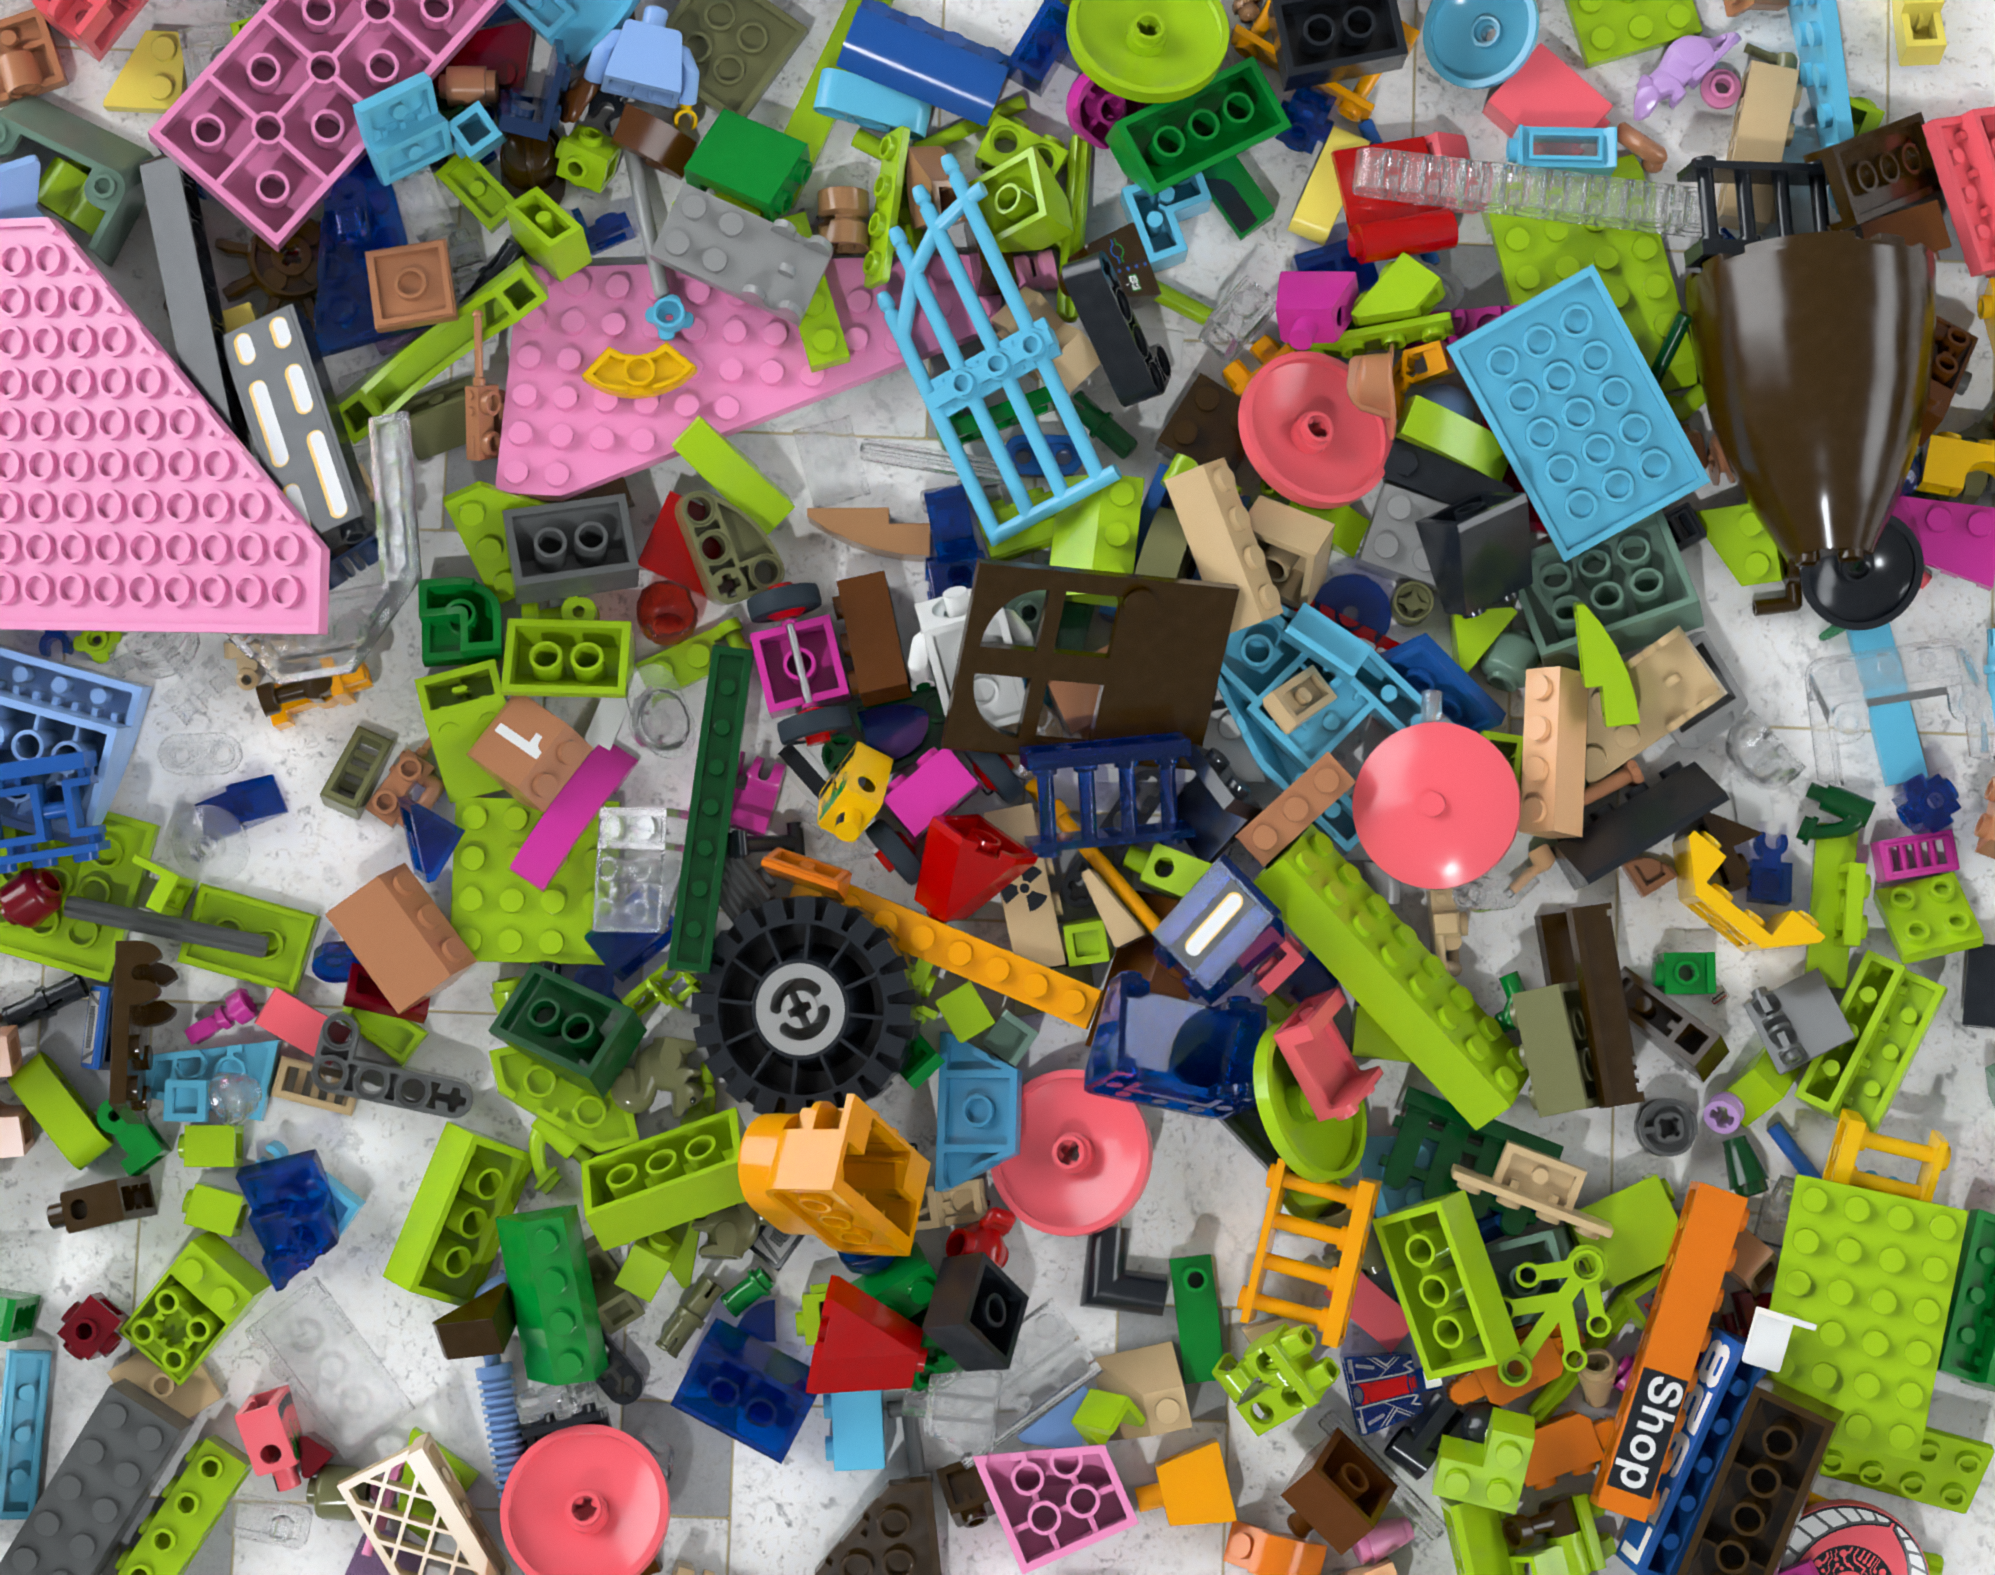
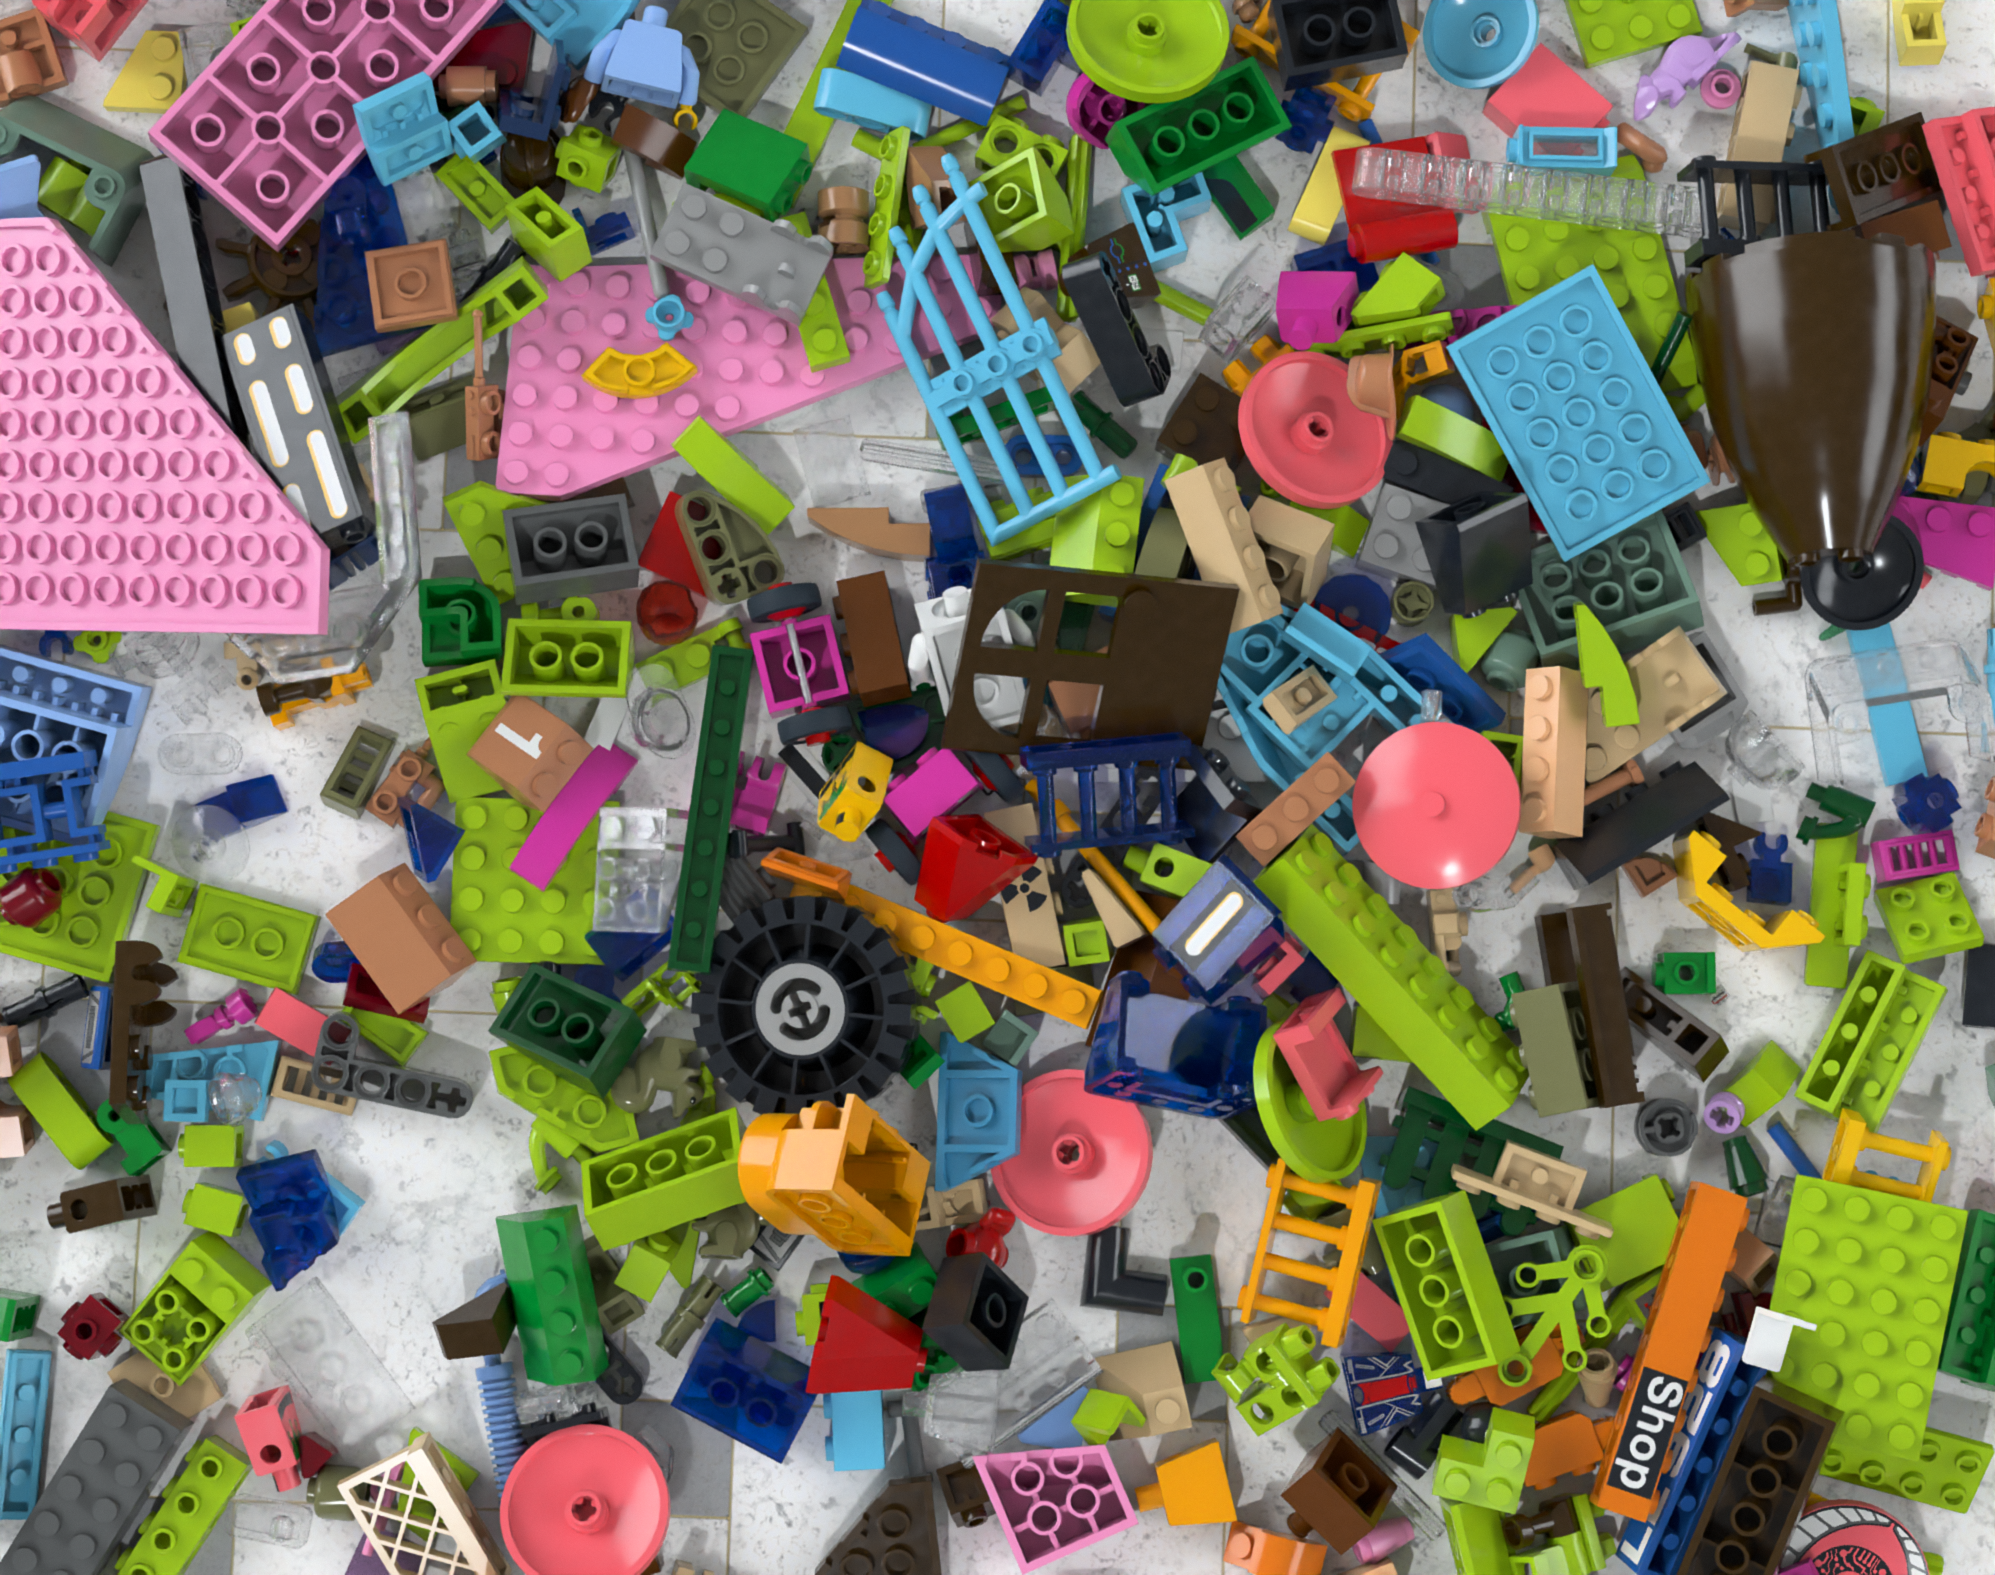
(166, 926): dark grey axle -> none
(452, 1221): lime slope -> none
(1798, 1021): hinge -> none

